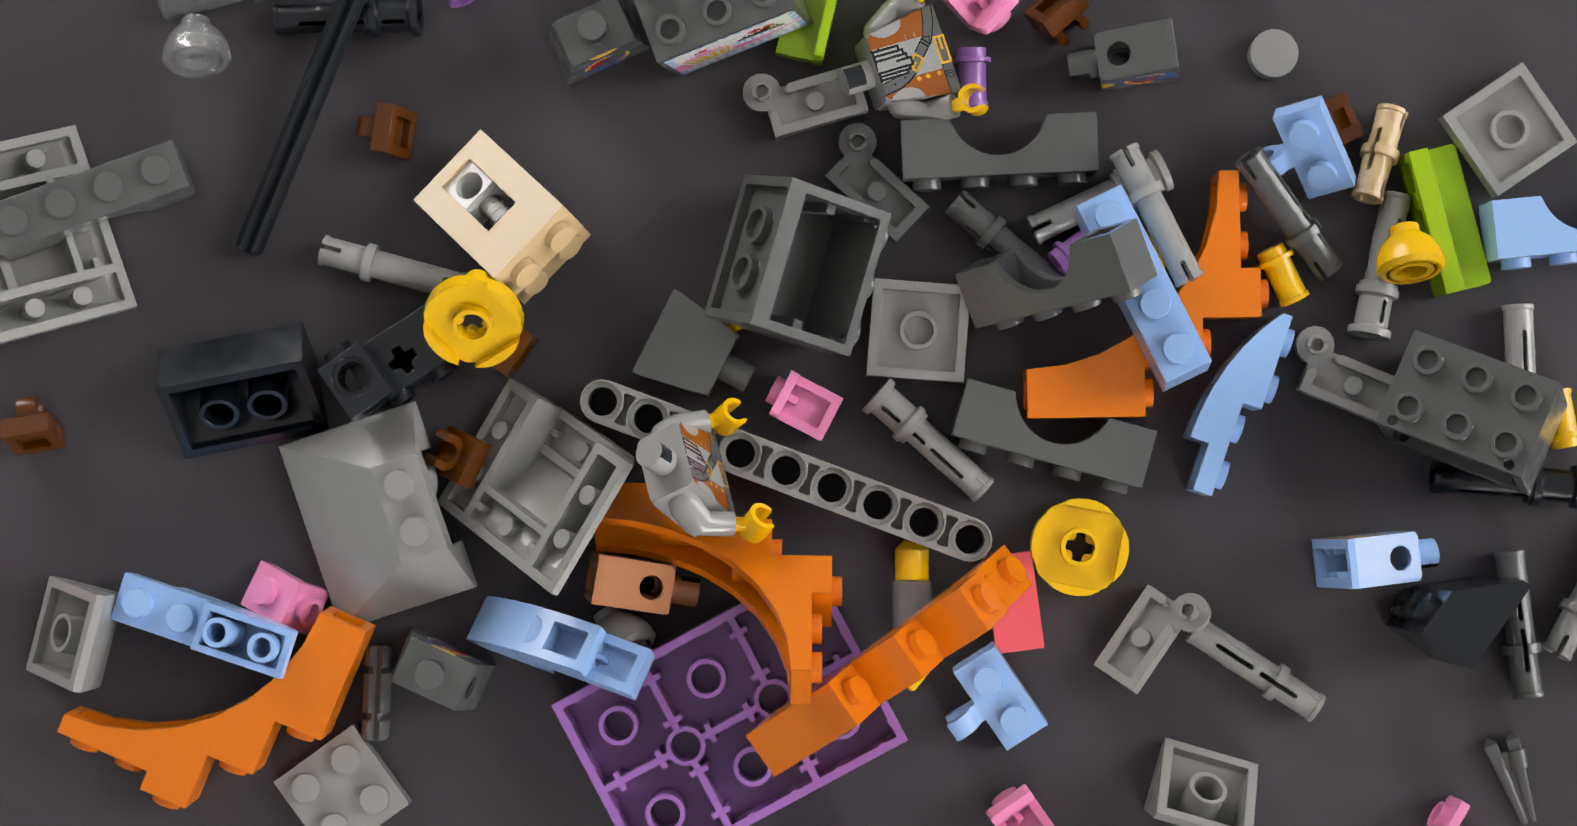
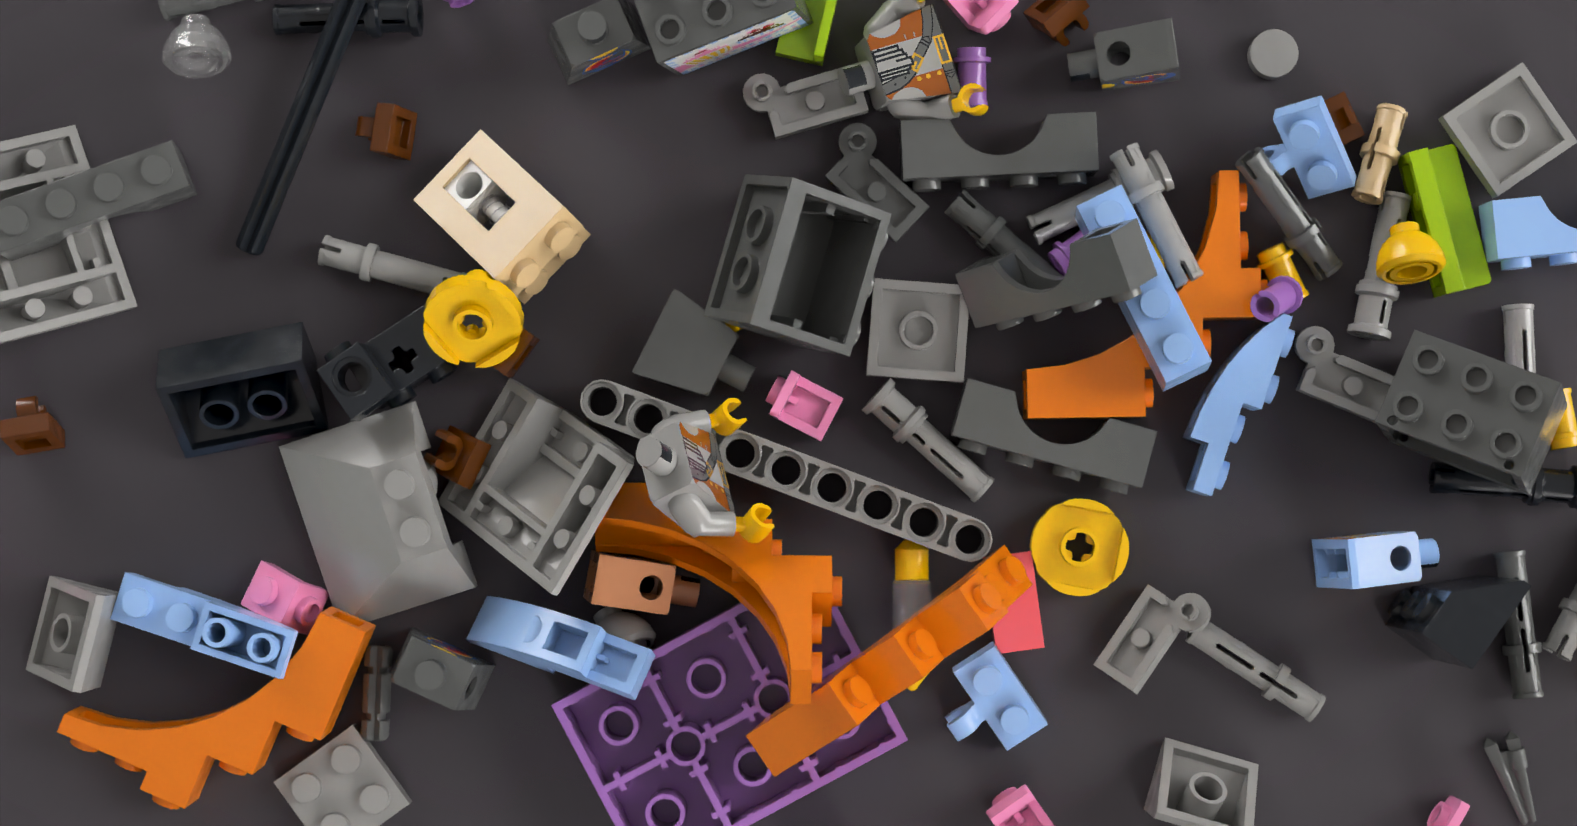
(1281, 297): none -> medium lavender pin

